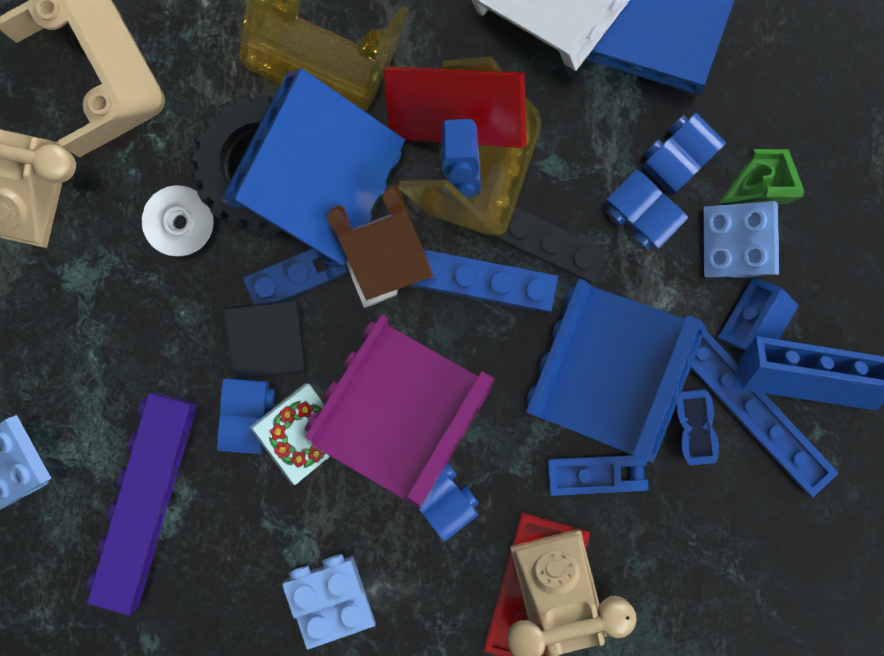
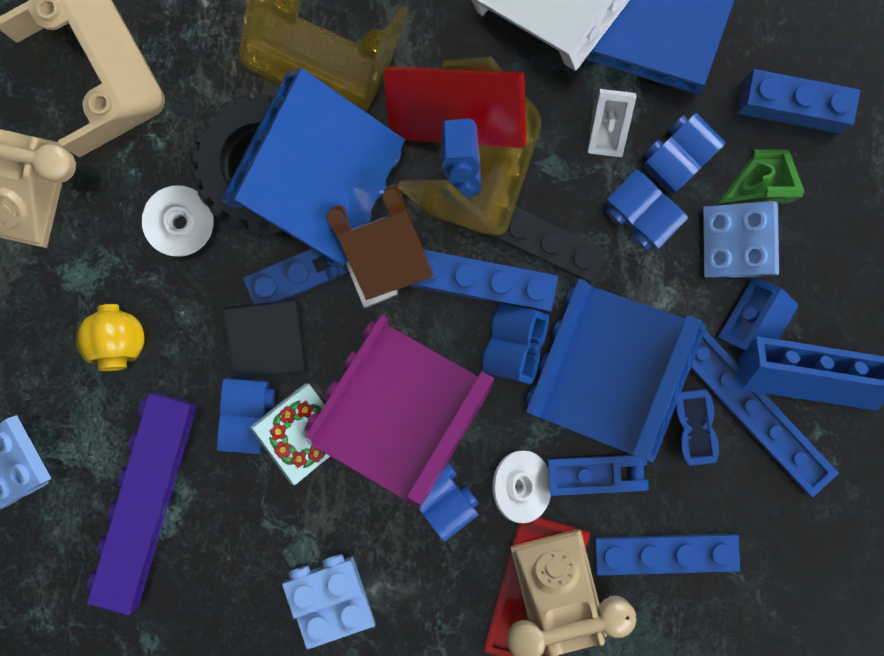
(110, 338): none -> yellow plant
(515, 343): none -> blue brick
(532, 489): none -> white dish
(610, 122): none -> white slope
(667, 554): none -> blue plate
(798, 101): none -> blue brick

